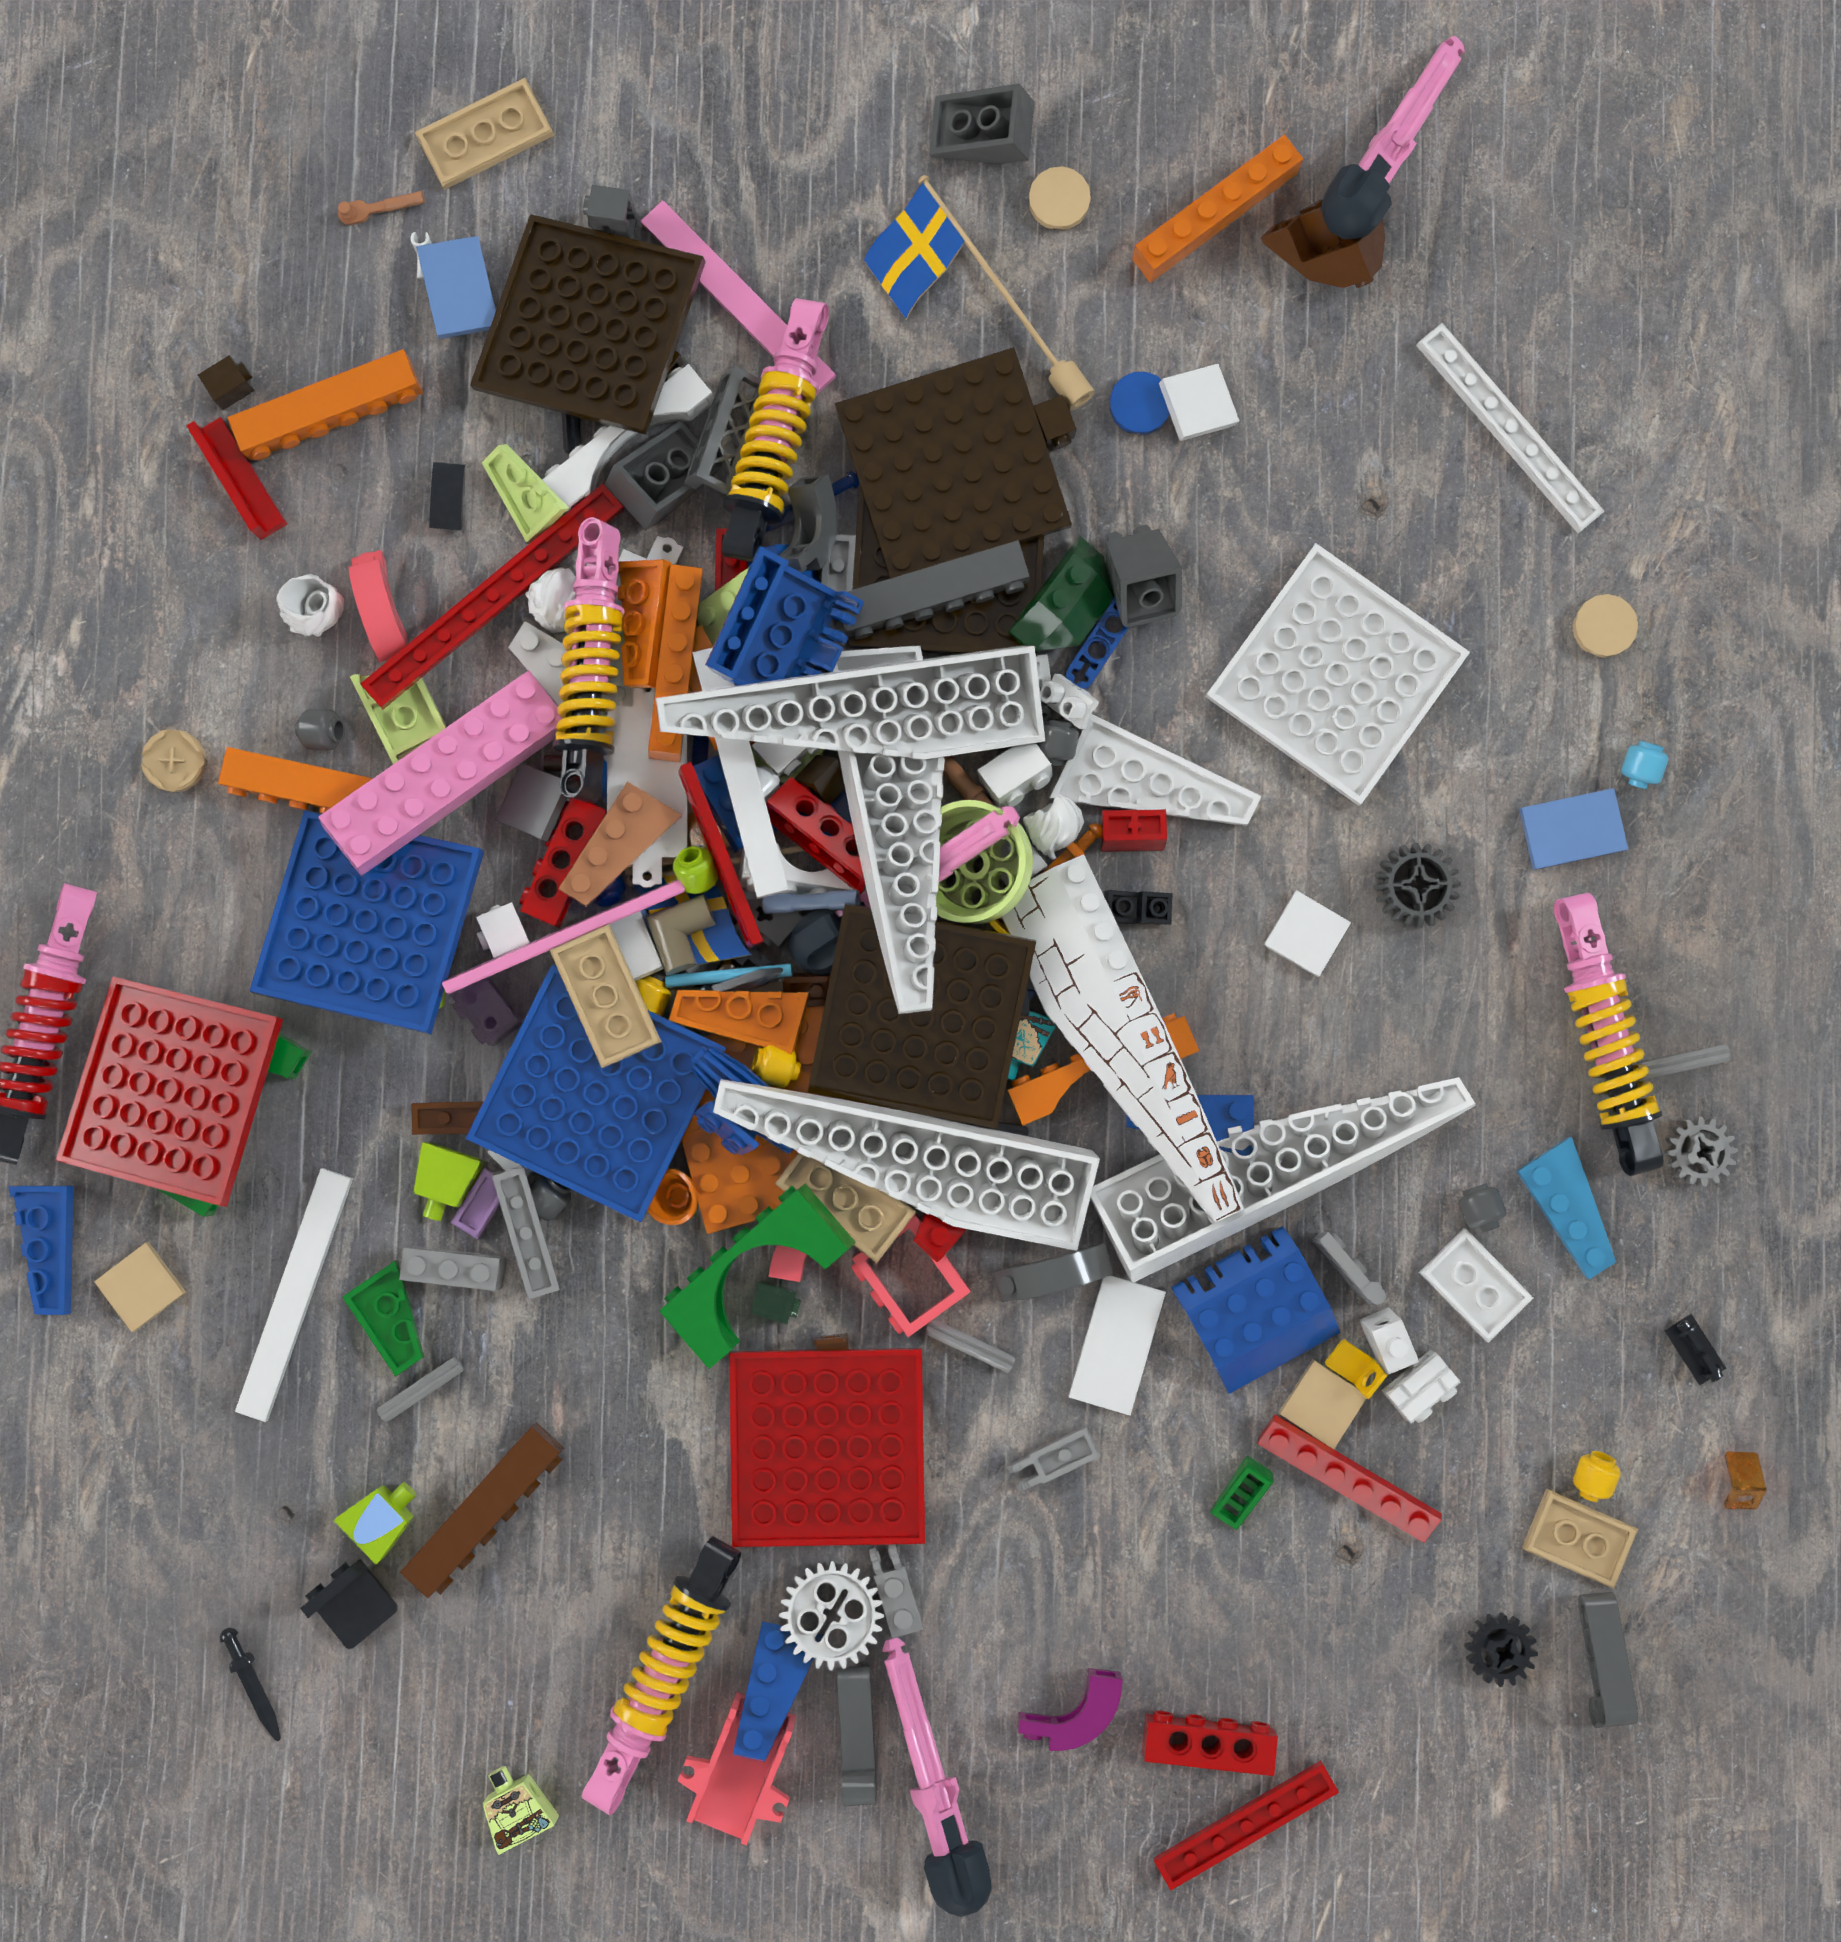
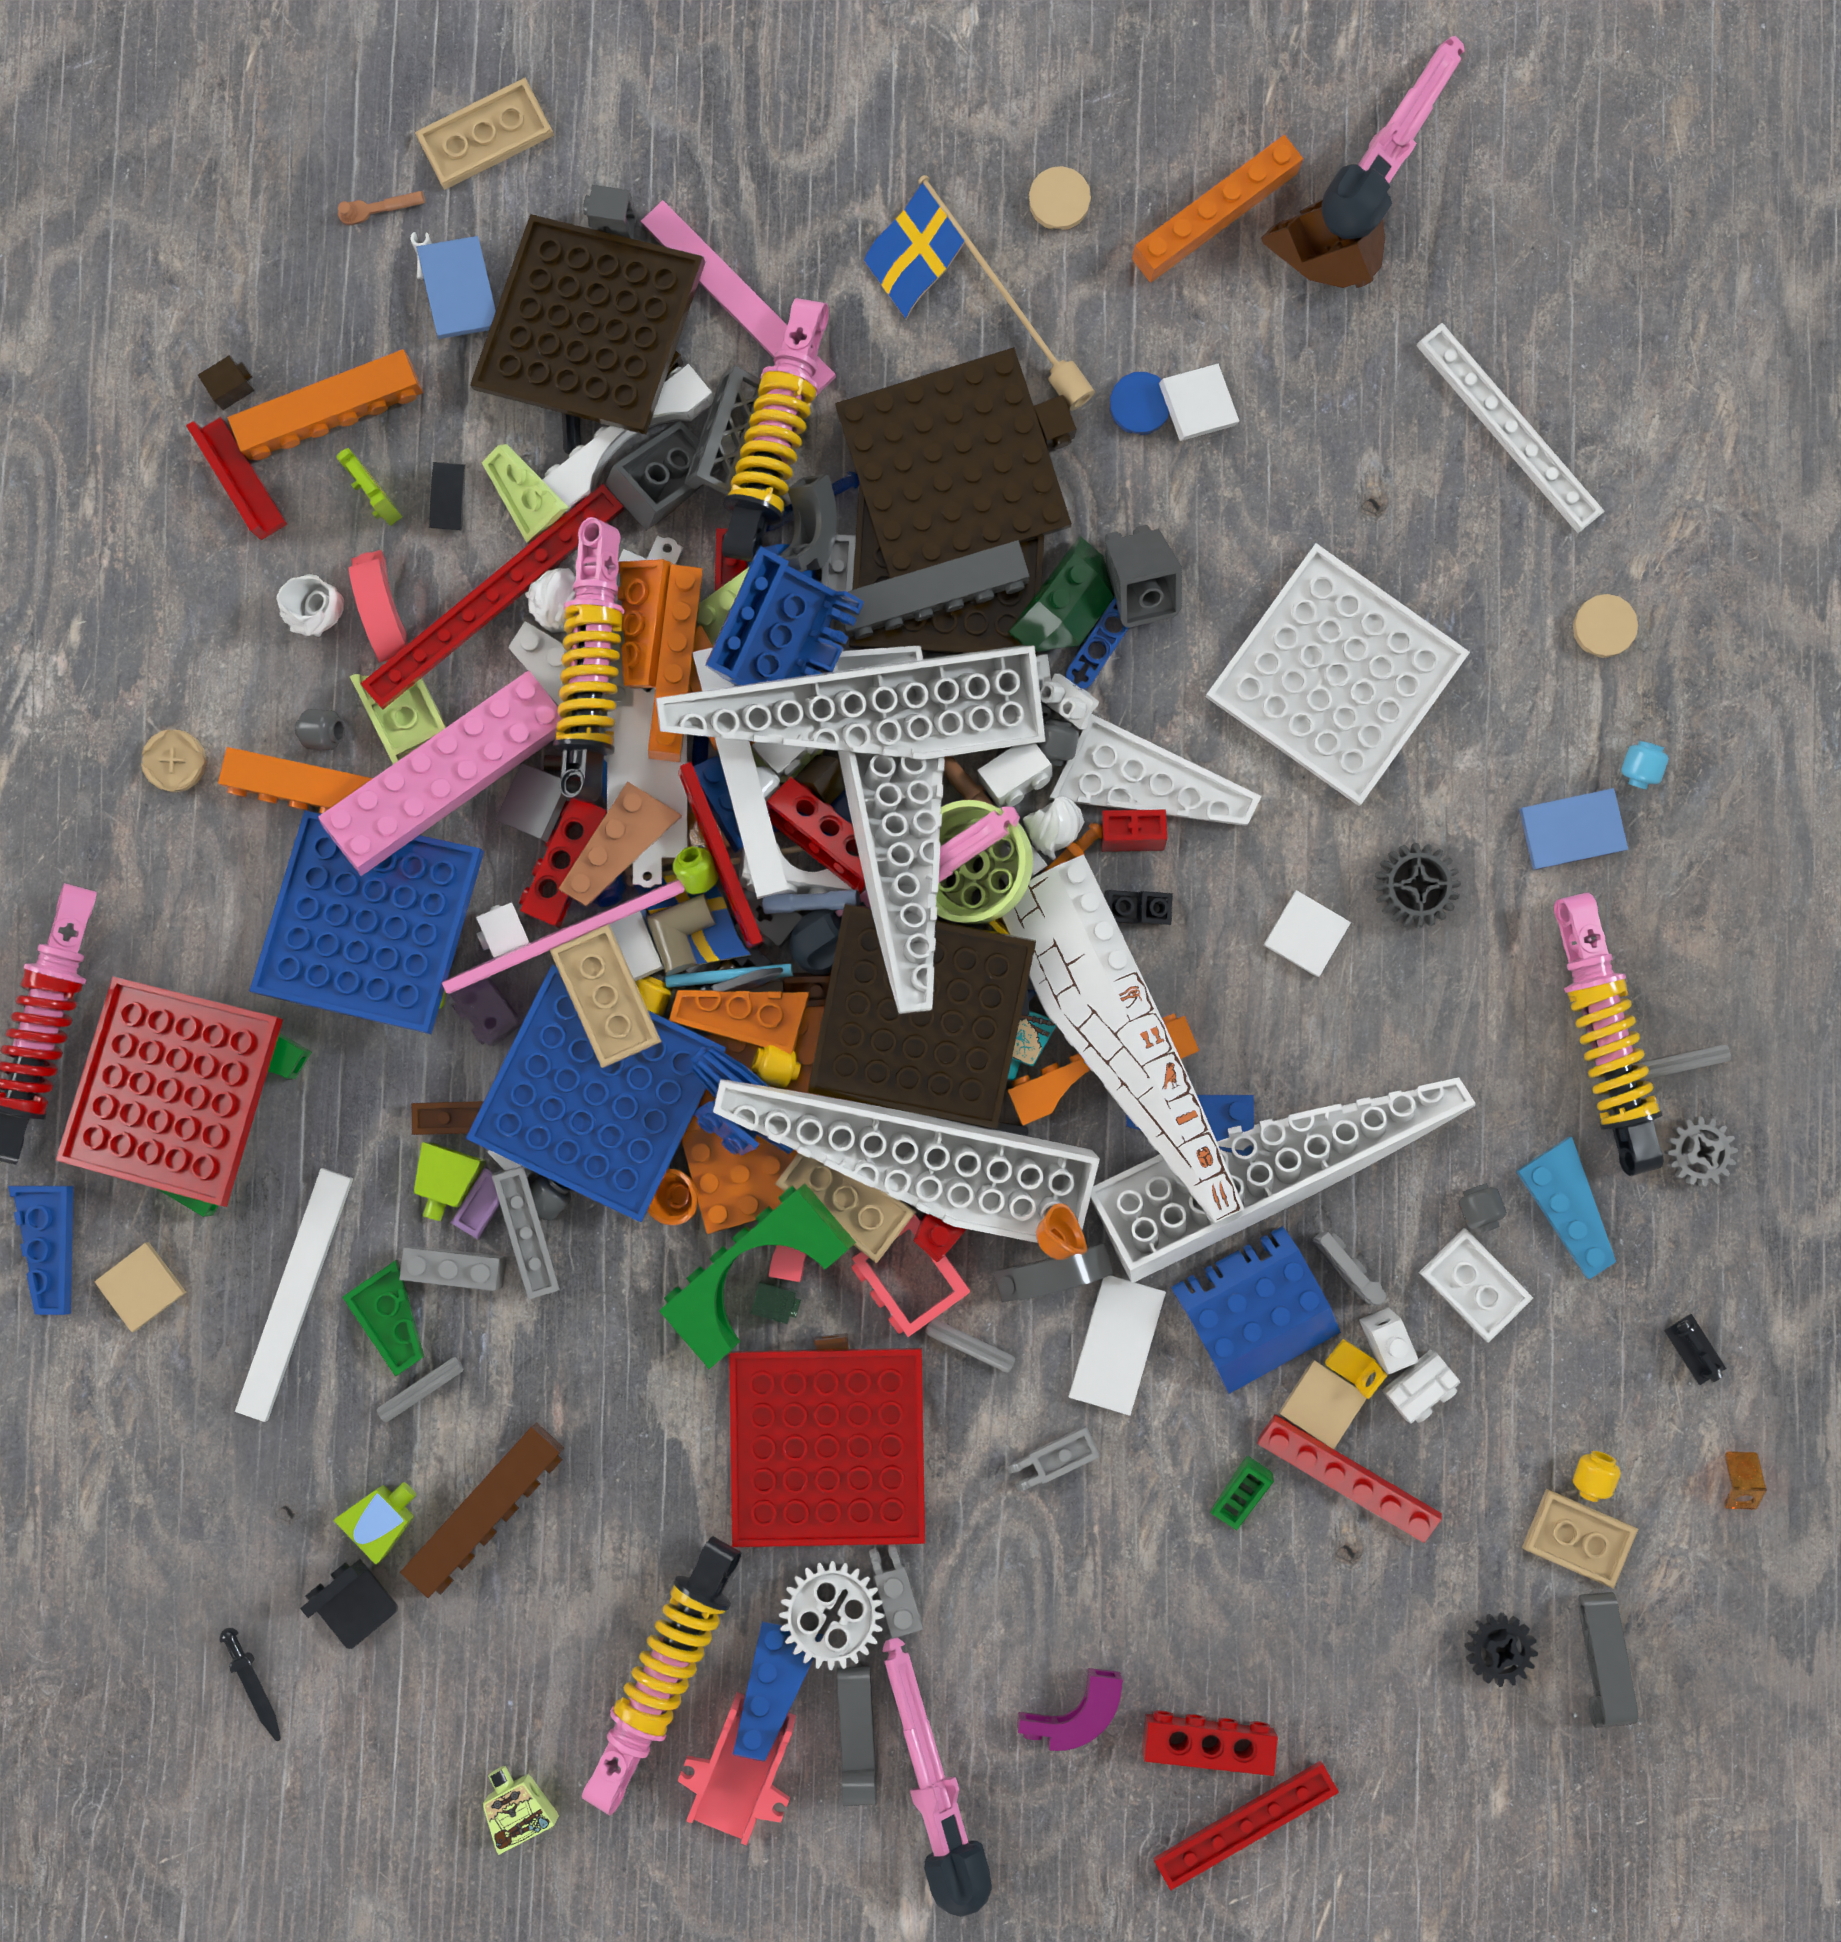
(379, 500): none -> lime container
(983, 125): dark grey slope -> none
(1060, 1233): none -> orange helmet

